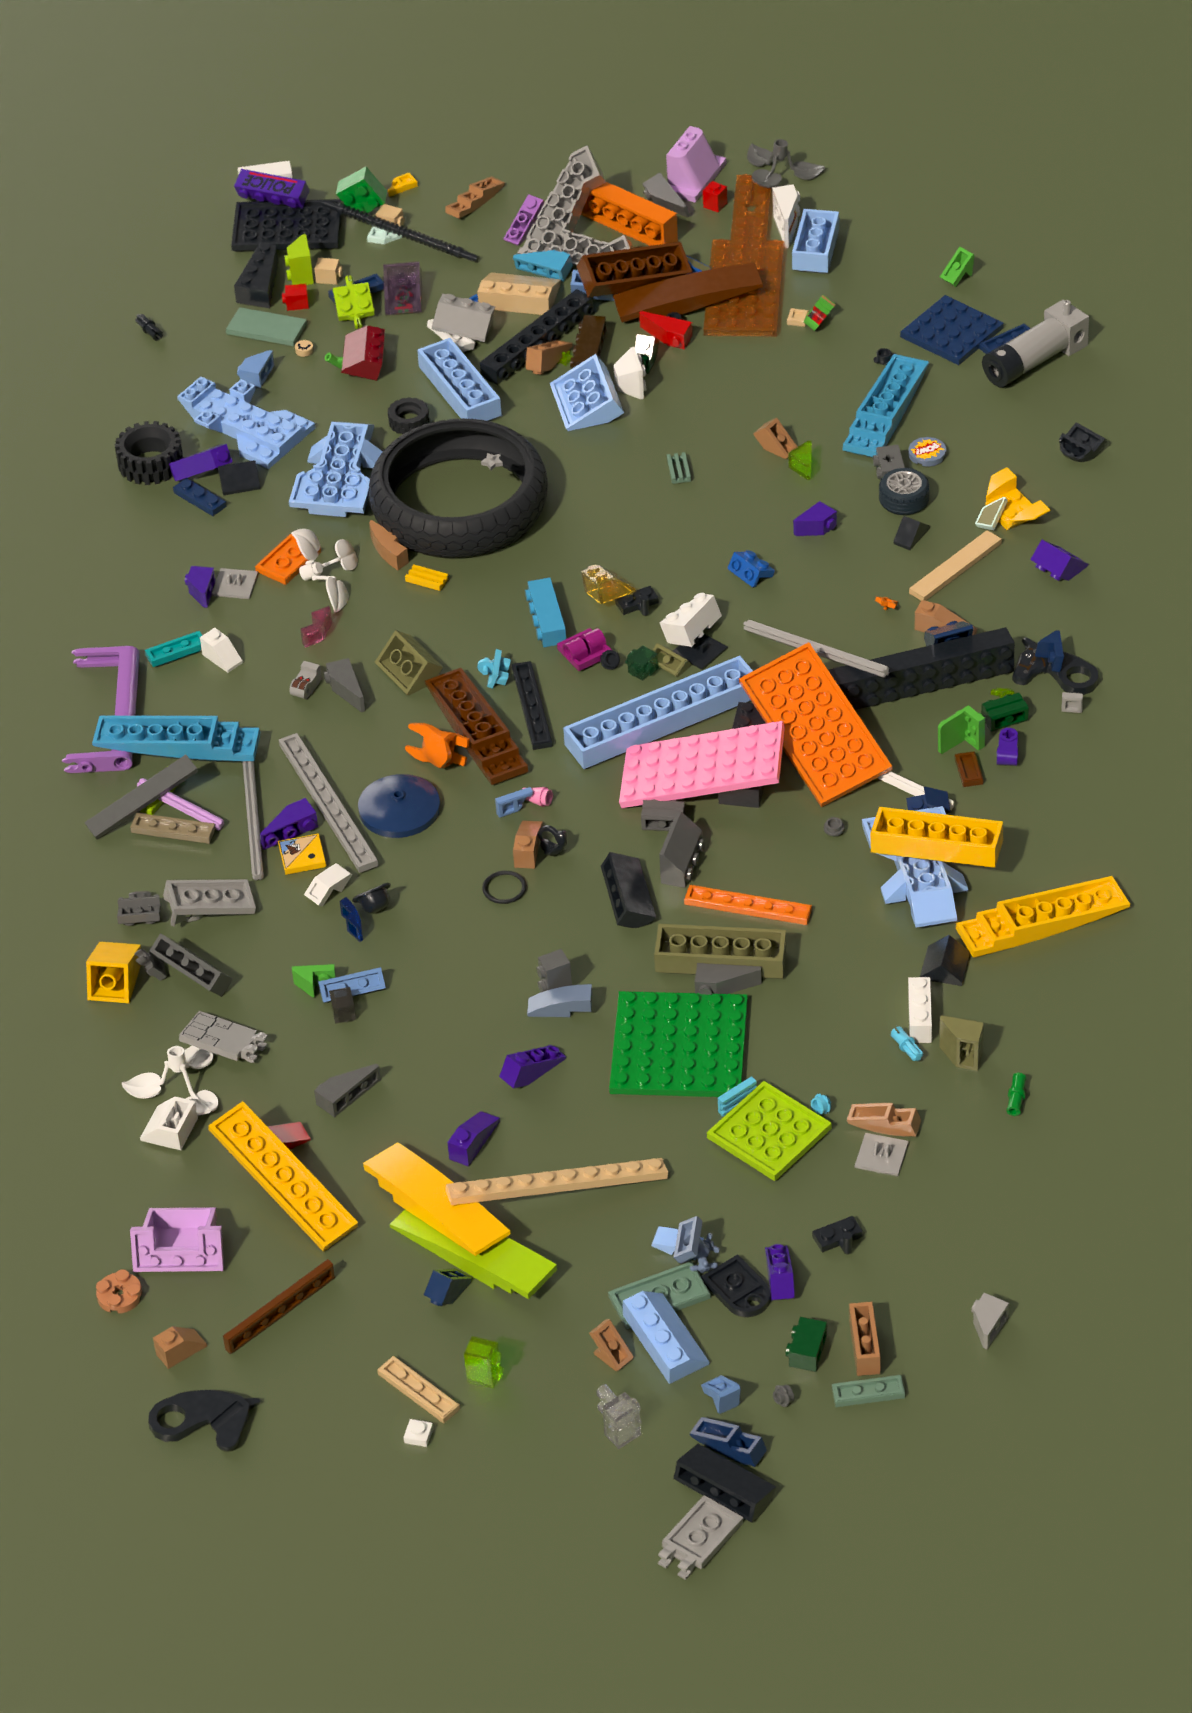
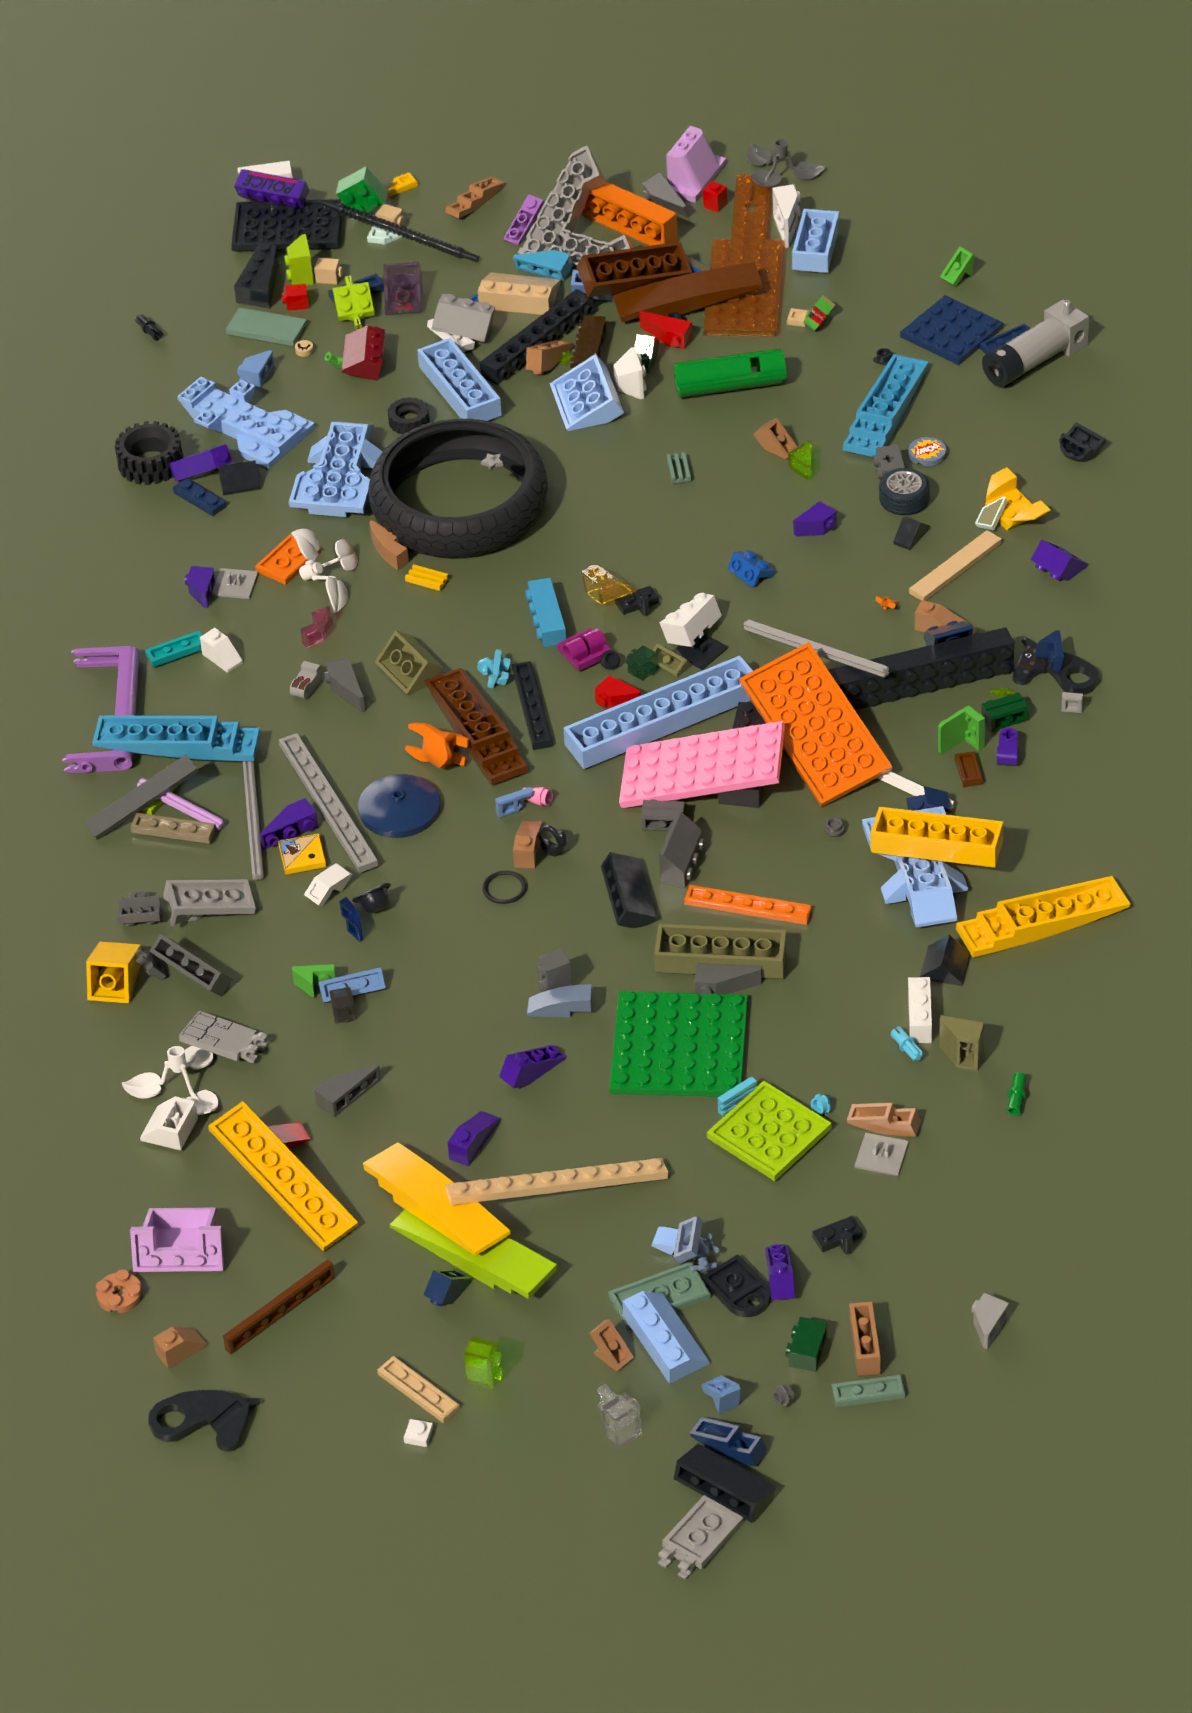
(614, 692): none -> red slope
(729, 373): none -> green piece

